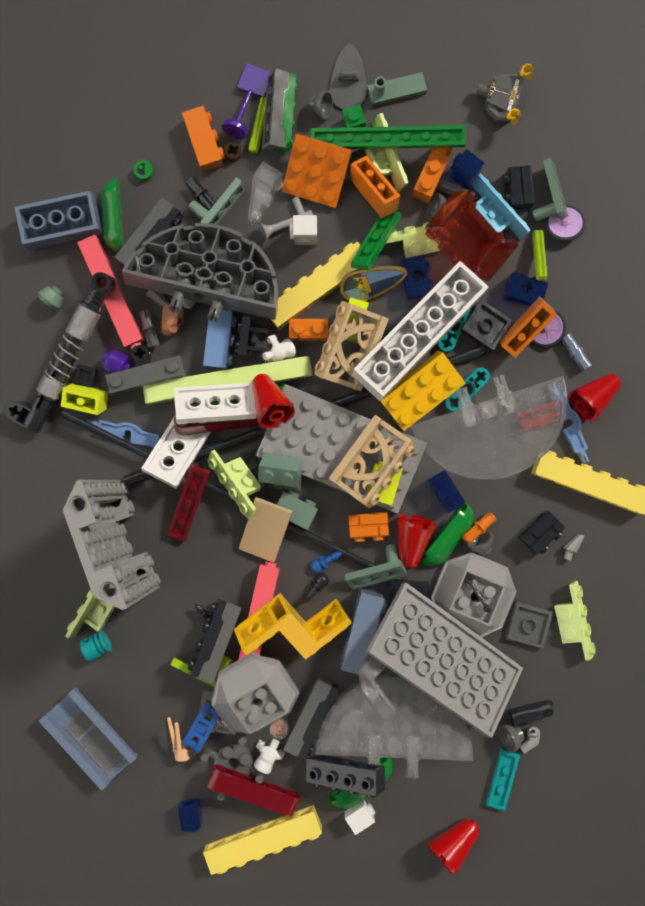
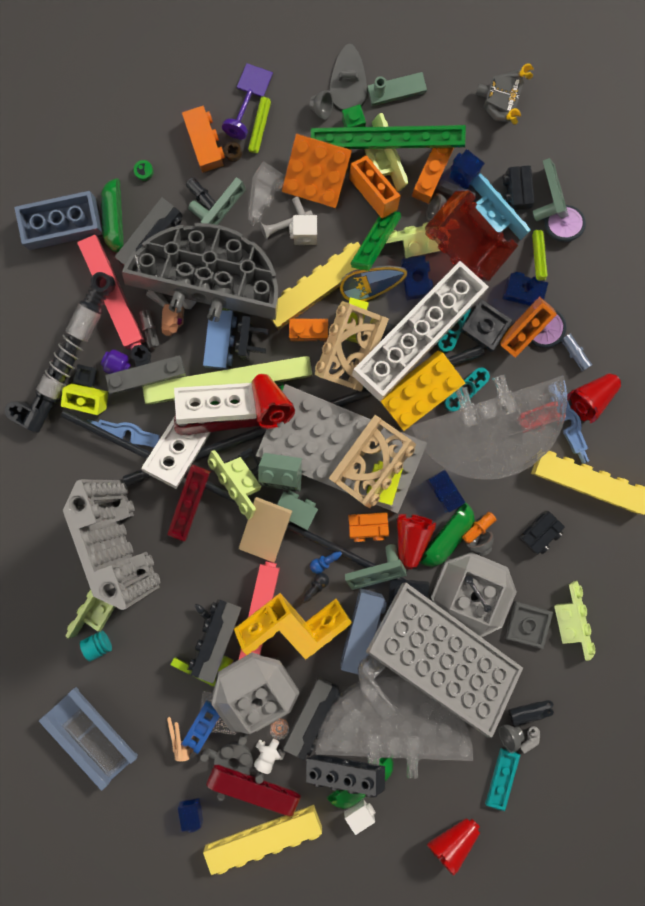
(51, 297): sand green cone -> none
(279, 111): dark grey piece -> none
(279, 350): white piece -> none
(573, 546): light grey bar -> none

